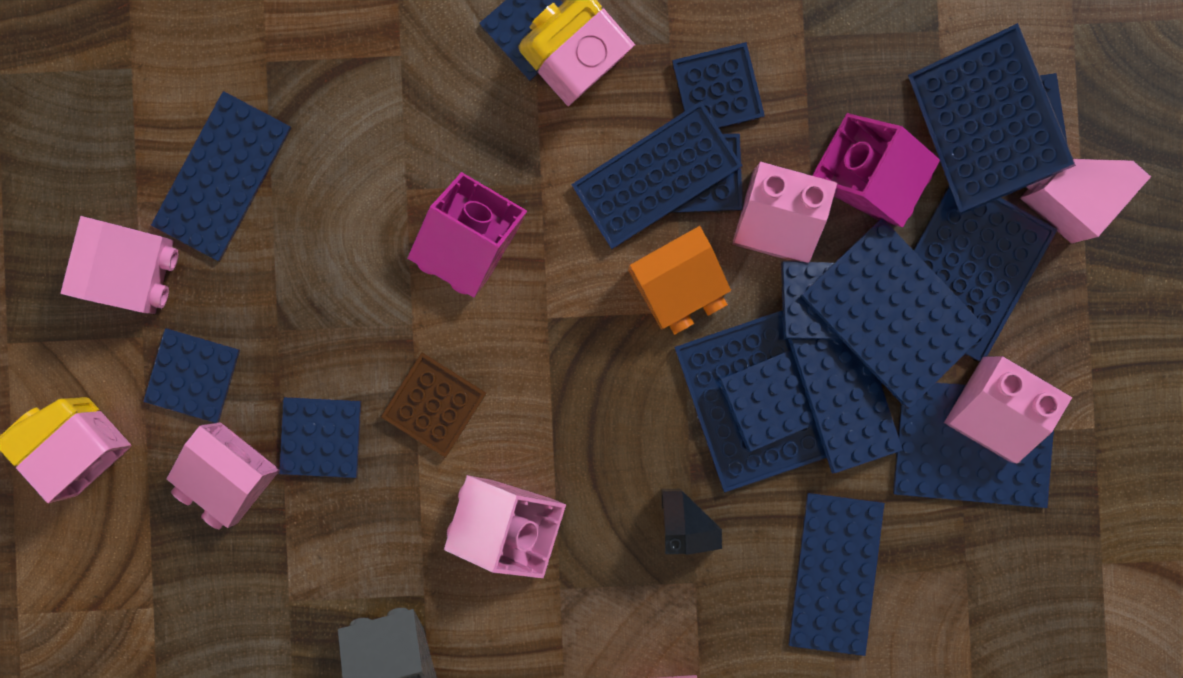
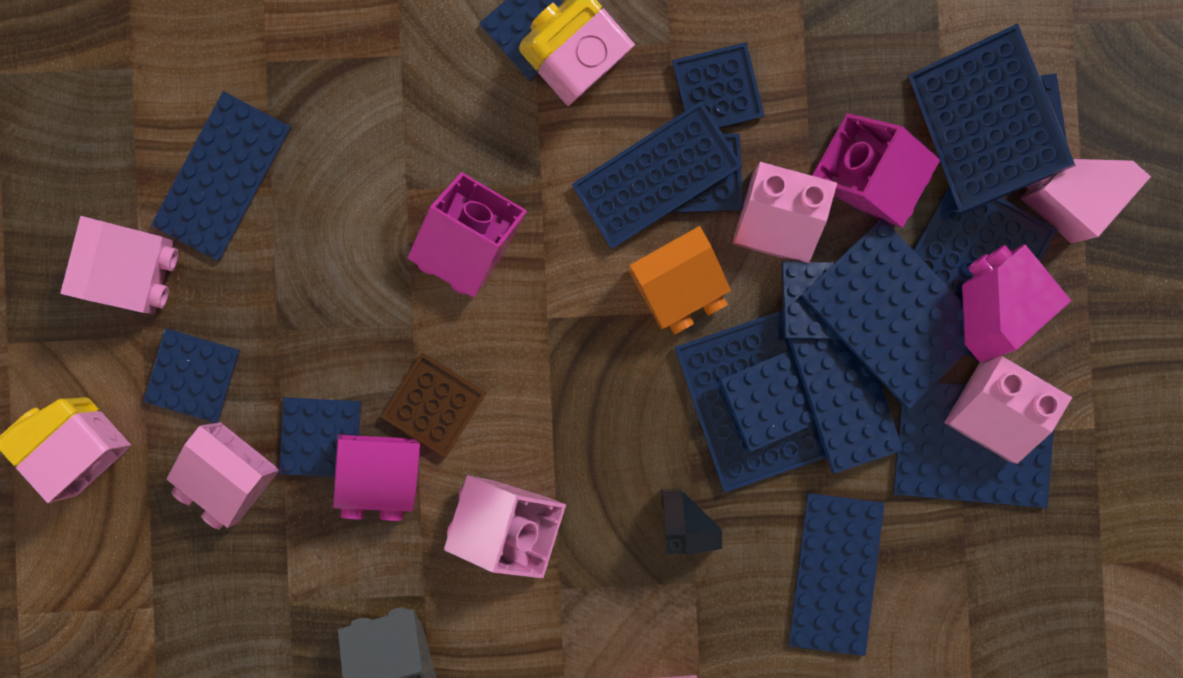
(375, 476): none -> dark pink brick
(1007, 301): none -> dark pink slope

